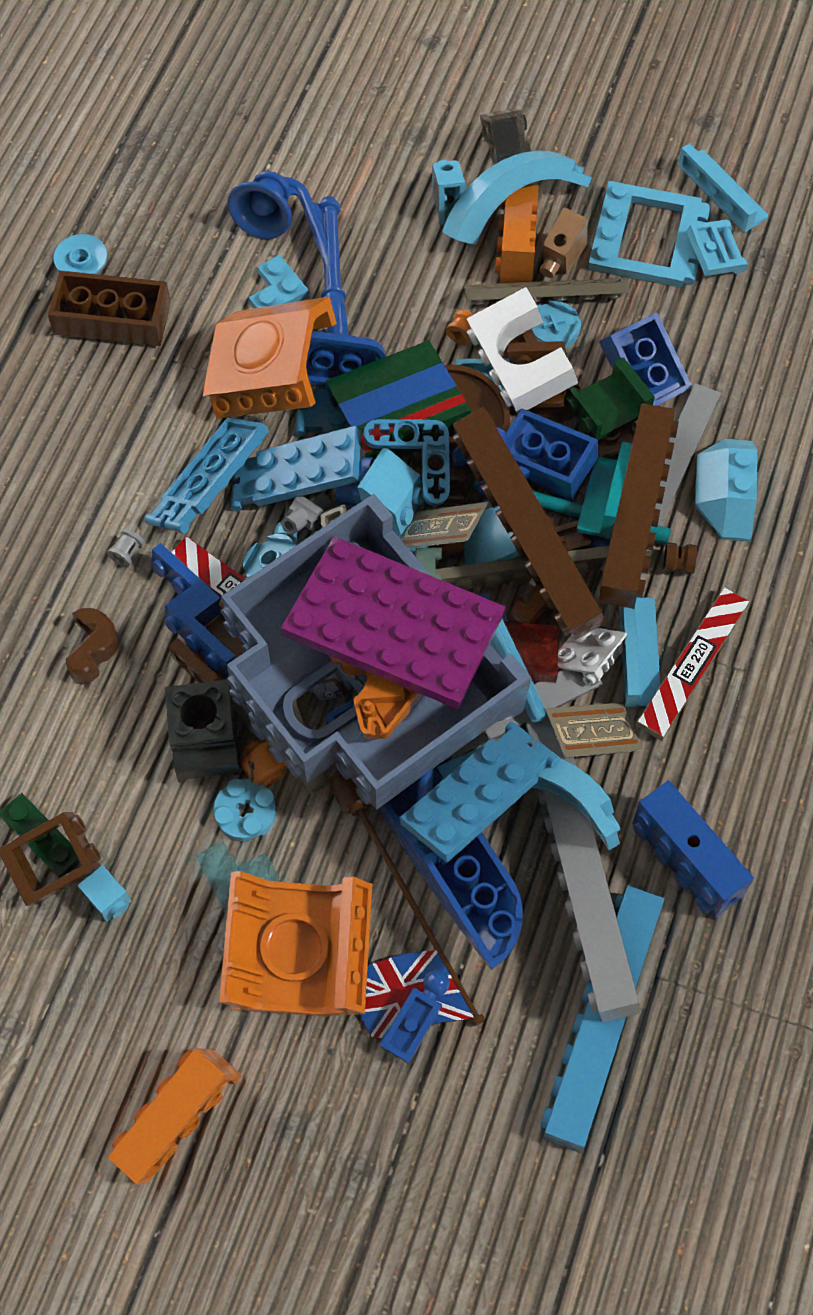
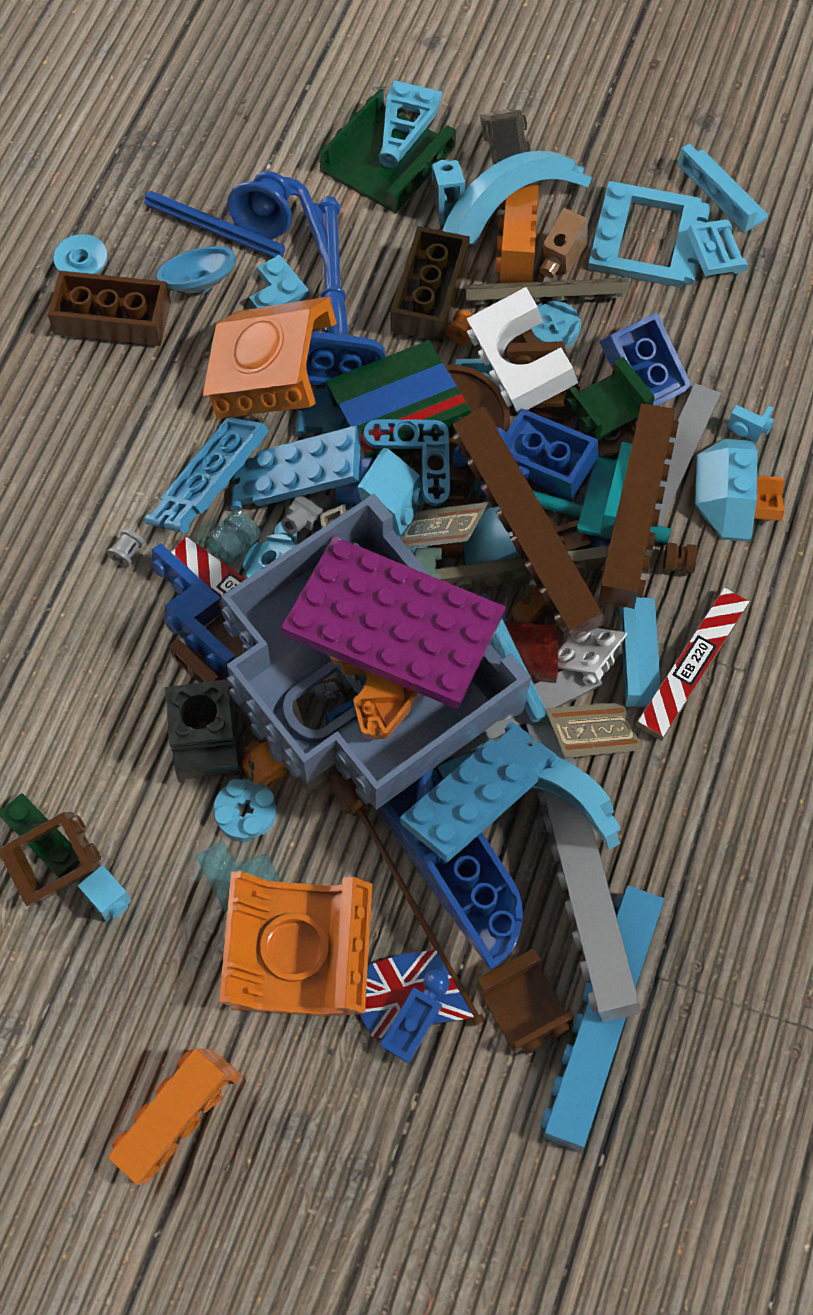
(95, 648): reddish brown animal -> none
(197, 269): none -> dark azure dish
(214, 224): none -> blue axle
(237, 533): none -> clear light blue wheel
(355, 151): none -> dark green panel
(413, 99): none -> medium azure plate
(430, 284): none -> dark brown brick
(524, 1003): none -> reddish brown panel
(691, 850): blue brick -> none
(750, 425): none -> medium azure bracket
(769, 498): none -> orange bracket

